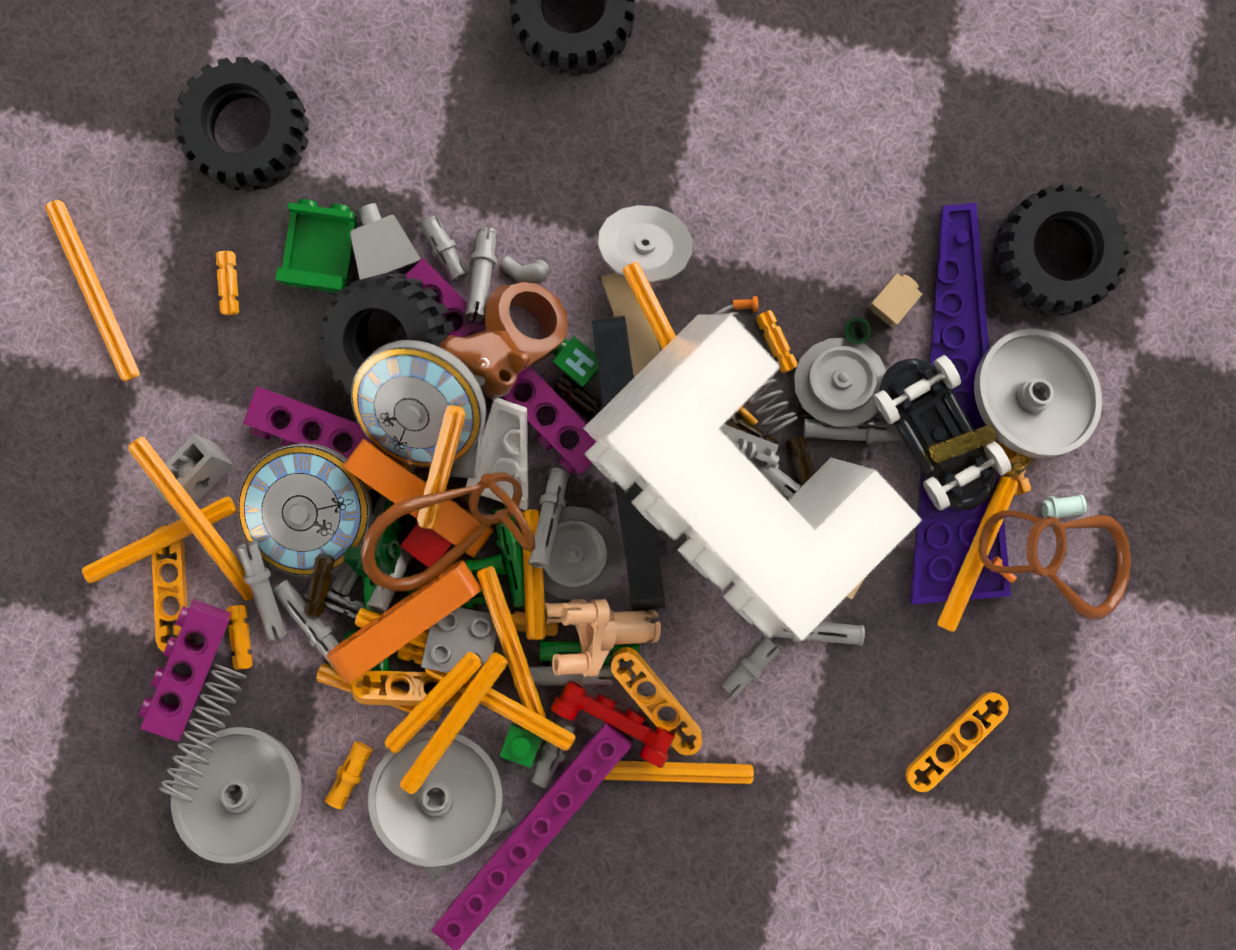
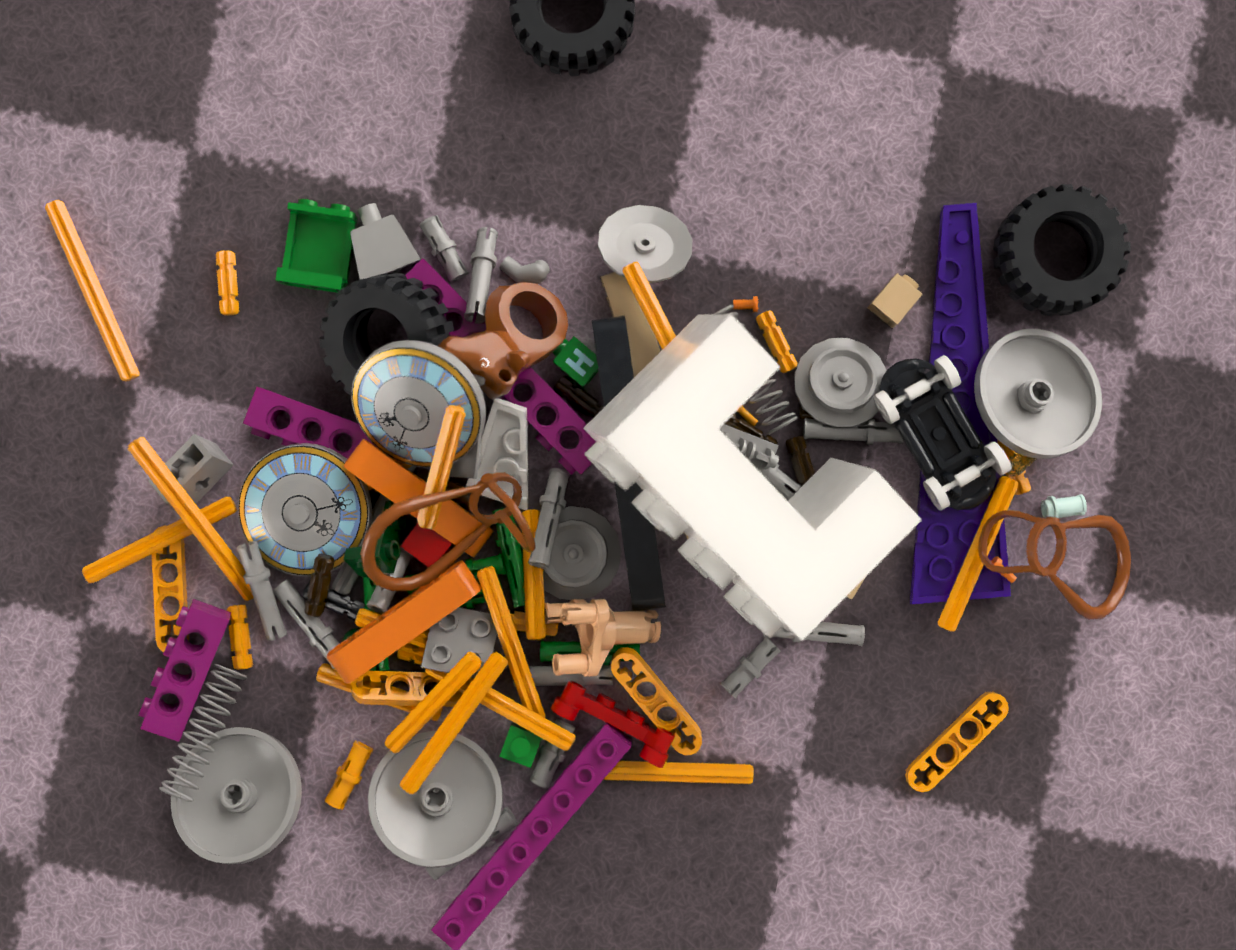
(215, 91): black tyre -> none
(851, 333): dark green hinge -> none
(963, 443): clear yellow axle -> none

